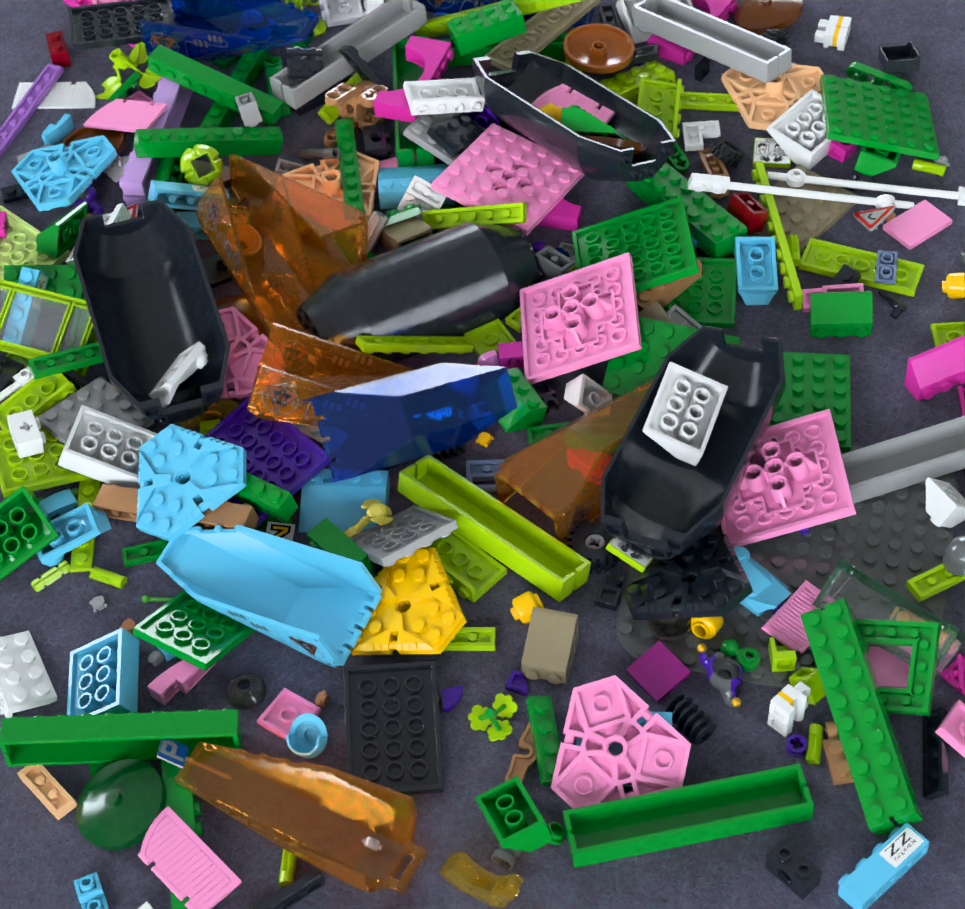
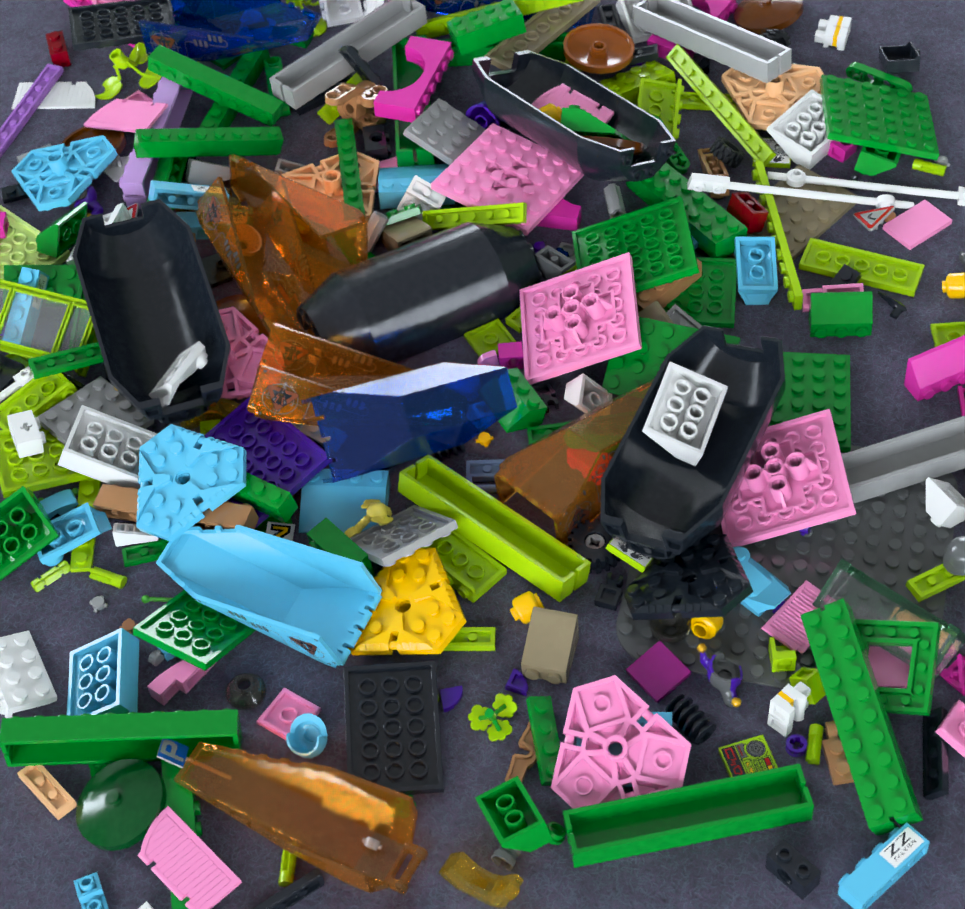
(57, 132): medium azure slope -> none
(129, 534): none -> white slope
(130, 84): green plate -> none
(189, 171): lime piece -> none
(248, 109): light grey slope -> none
(303, 68): black plate -> none
(322, 699): nougat piece -> none
(327, 153): dark grey piece -> none
(409, 344): lime plate -> none
(443, 96): white bracket -> none
(455, 134): black plate -> none
(614, 201): none -> light grey axle
(696, 131): white plate -> none
(720, 105): none -> lime plate
(731, 648): green plate -> none
(747, 756): none -> tile
(793, 244): lime piece -> none
(886, 267): sand blue slope -> none

